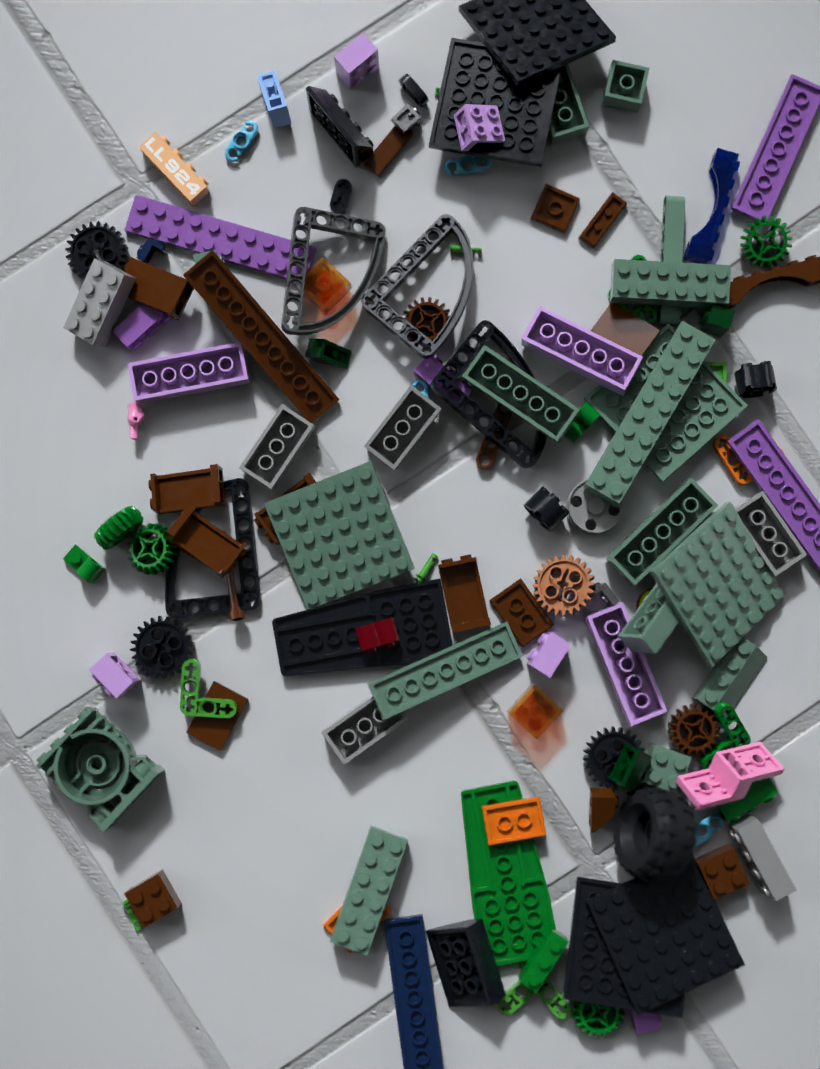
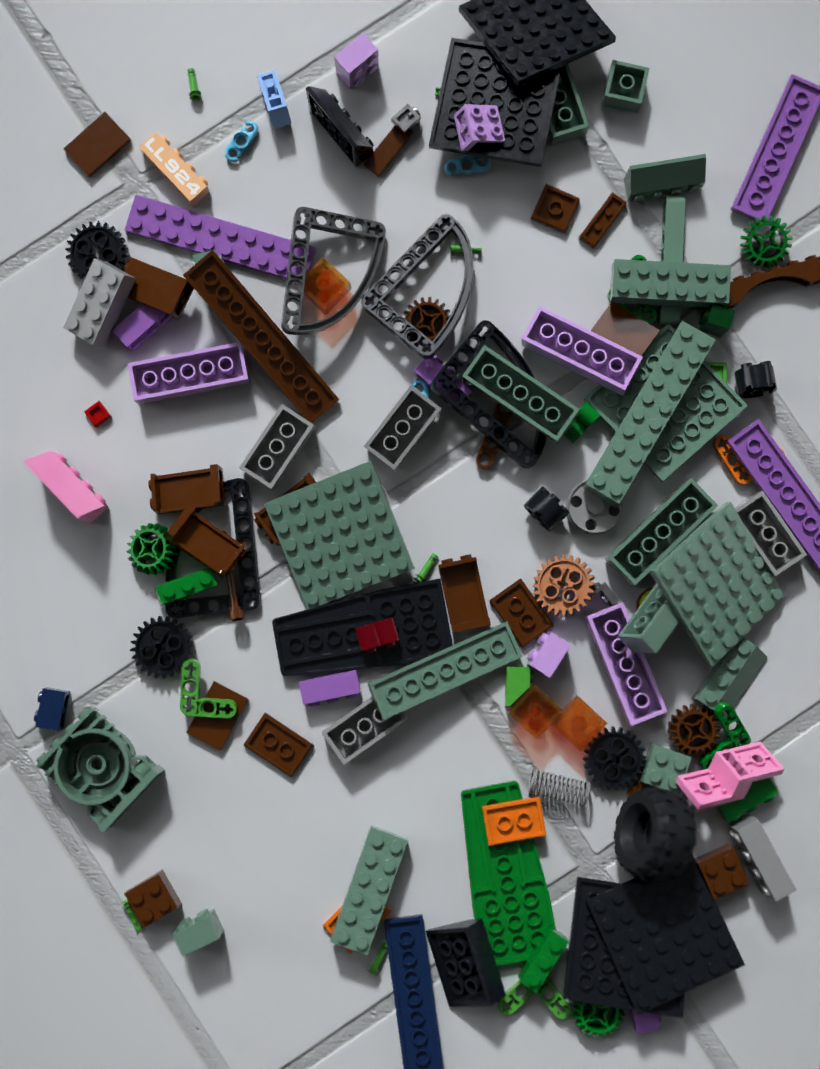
(51, 709): none -> dark blue brick
(67, 485): none -> bright pink slope
(84, 564): green plate -> none
(97, 144): none -> reddish brown tile
(97, 414): none -> red tile
(114, 675): lavender brick -> none
(118, 527): green gear -> none
(135, 416): bright pink piece -> none
(147, 250): dark blue bracket -> none
(185, 586): none -> green brick
(194, 94): none -> bright green piece
(197, 932): none -> sand green brick
(278, 744): none -> reddish brown tile
(328, 353): dark green slope -> none
(330, 688): none -> medium lavender brick
(344, 198): black beam -> none
(378, 959): none -> bright green piece
(413, 90): black beam -> none
(516, 682): none -> bright green slope
(578, 723): none -> clear orange brick
(584, 796): none -> light grey piece
(601, 807): reddish brown slope -> none
(630, 767): dark green slope -> none
(665, 177): none -> sand green slope
(710, 829): medium azure piece -> none
(721, 171): clear blue arch -> none

